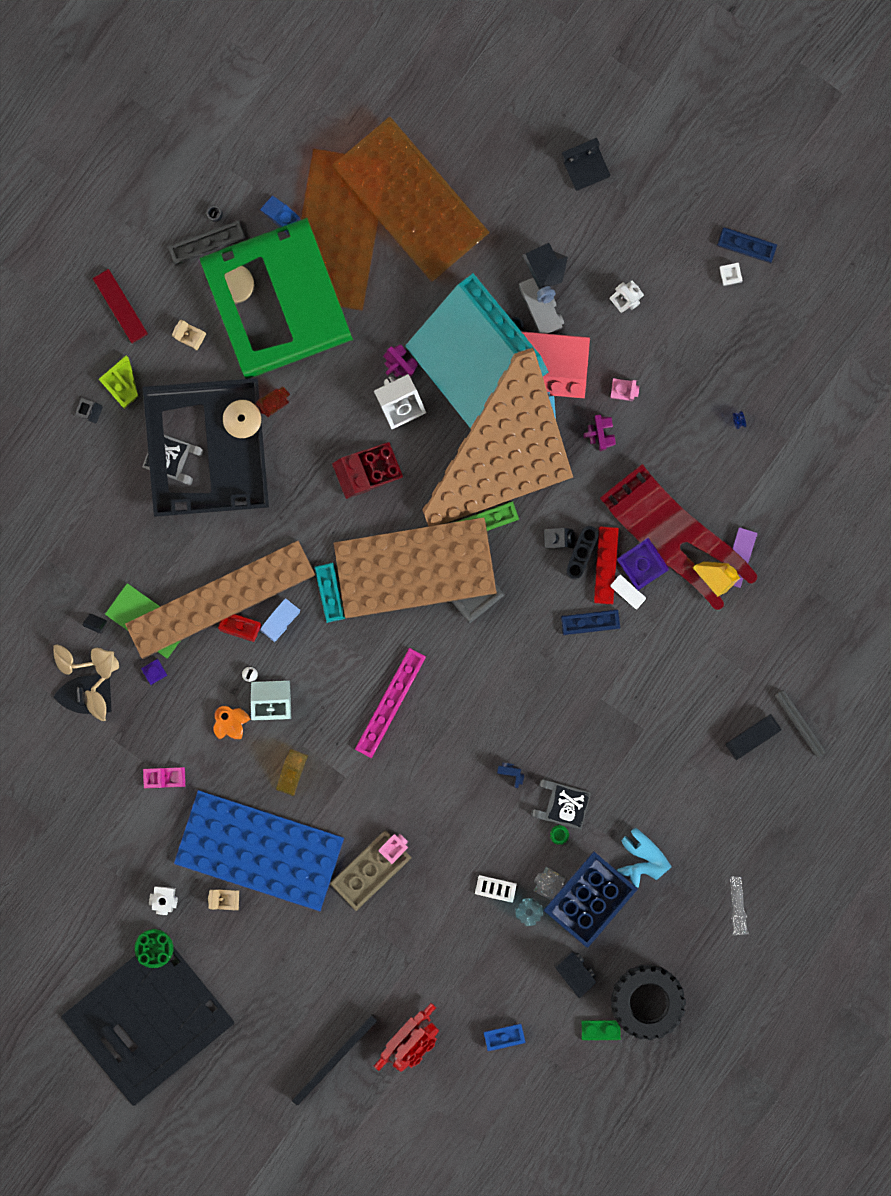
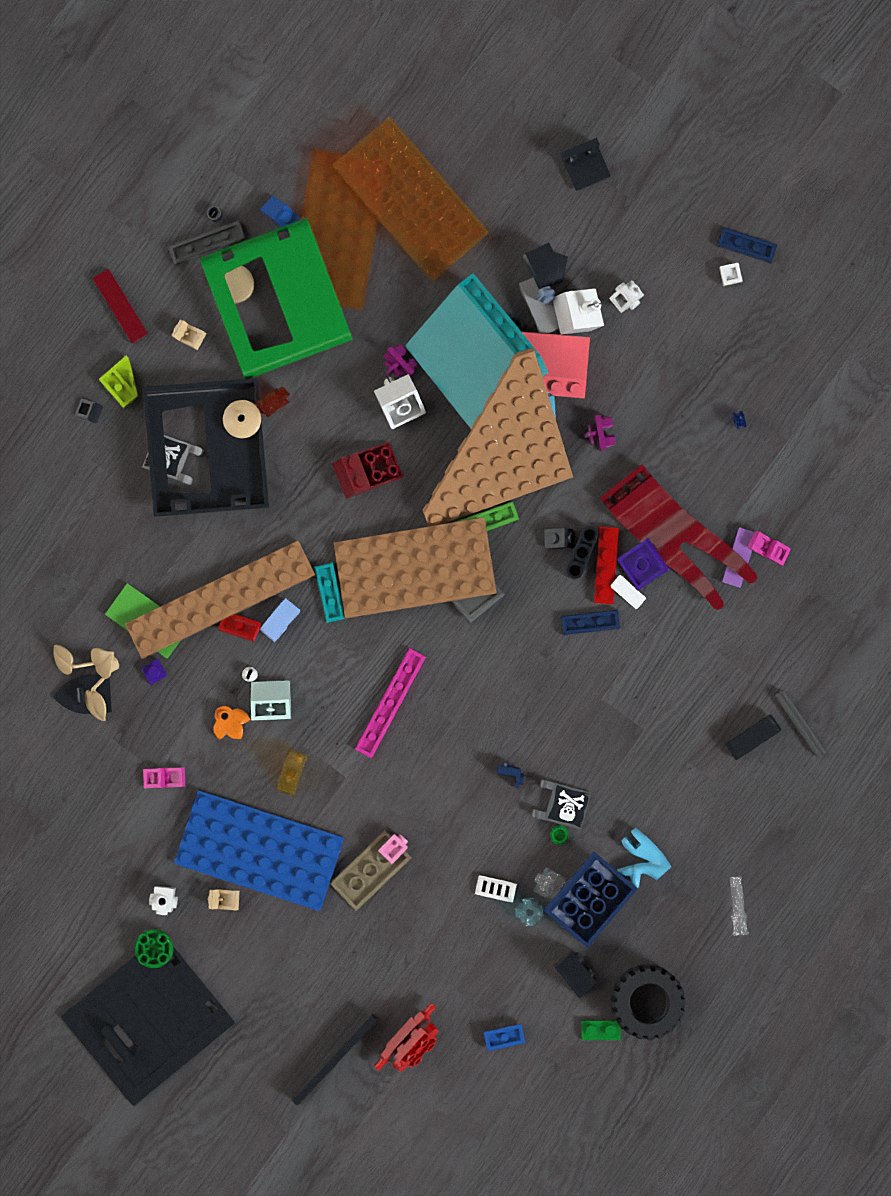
(95, 623): black slope -> none
(578, 311): none -> white brick
(624, 389): bright pink bracket -> none
(718, 576): yellow slope -> none
(769, 548): none -> dark pink slope

